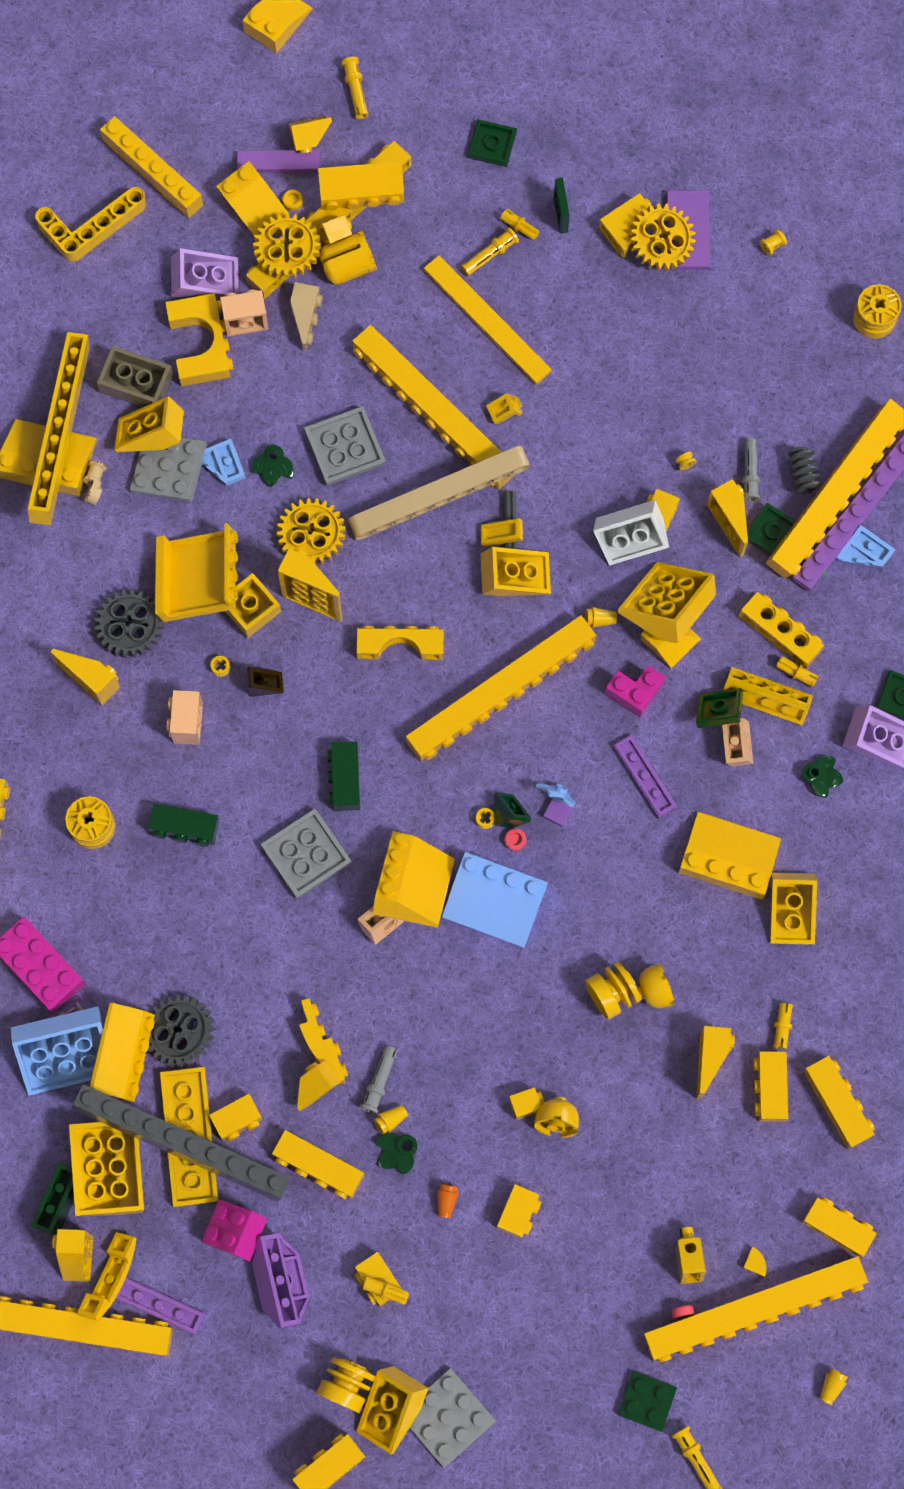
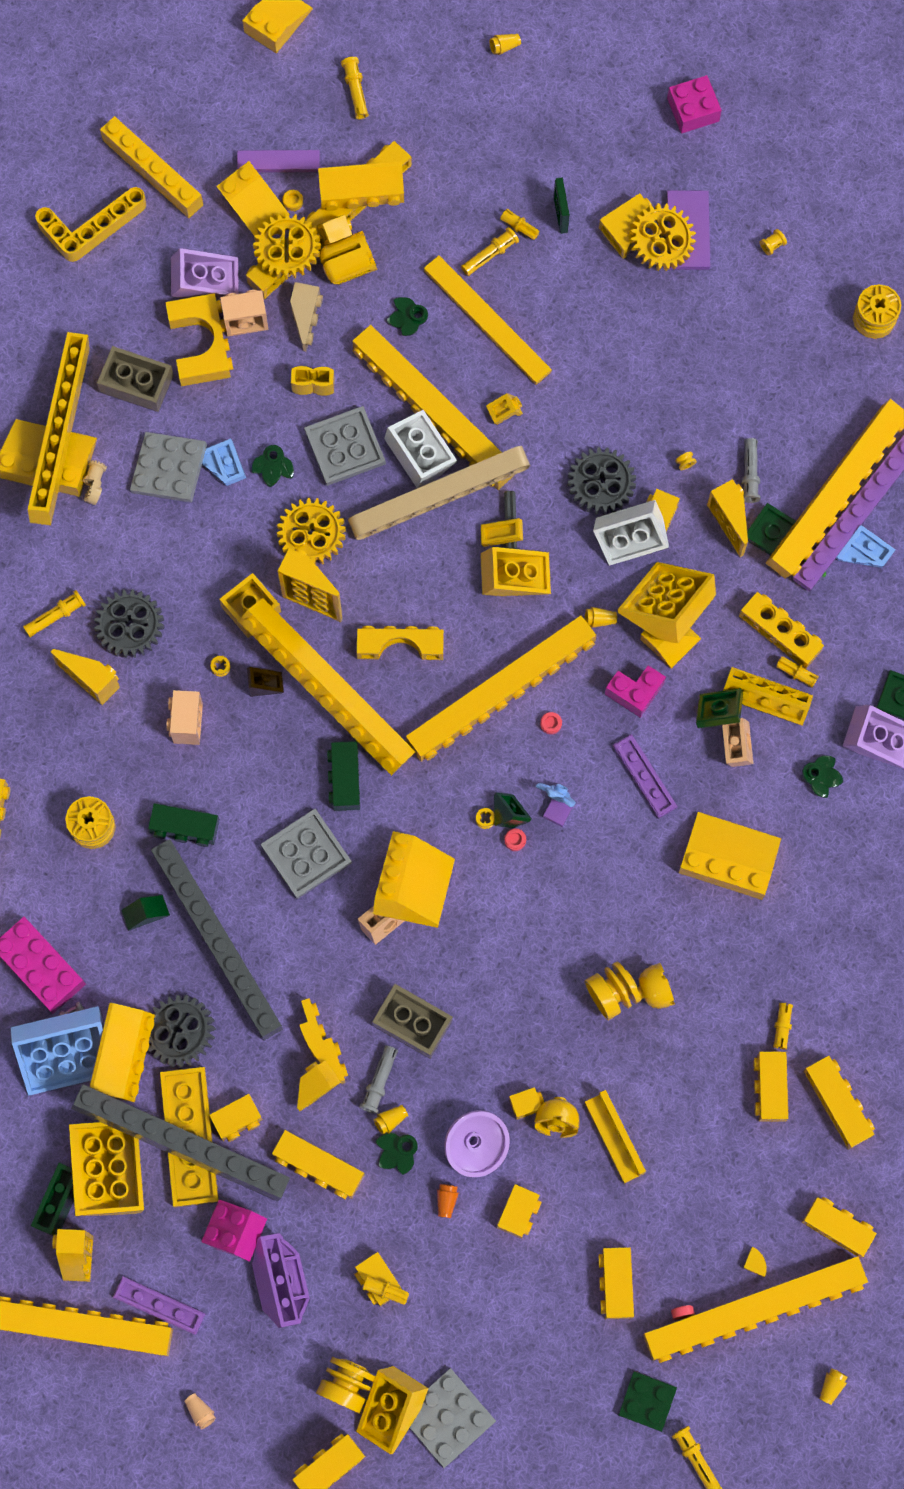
(63, 608): none -> yellow pin
(112, 1278): yellow slope -> none
(145, 911): none -> dark green slope
(150, 427): yellow slope -> none
(196, 575): yellow panel -> none
(199, 1411): none -> light nougat cone
(217, 939): none -> dark grey brick
(308, 132): yellow slope -> none
(308, 380): none -> yellow brick
(326, 686): none -> yellow brick
(405, 318): none -> dark green plate
(412, 1021): none -> dark tan brick
(420, 448): none -> white slope
(486, 1150): none -> lavender dish
(492, 143): dark green tile -> none
(494, 900): light blue slope -> none
(502, 43): none -> yellow cone
(551, 723): none -> coral tile
(599, 463): none -> dark grey gear
(615, 1137): none -> yellow fence
(616, 1283): none -> yellow brick
(690, 1265): yellow torso -> none
(694, 104): none -> dark pink brick
(713, 1049): yellow slope -> none
(793, 908): yellow slope -> none
(804, 470): dark grey piece -> none

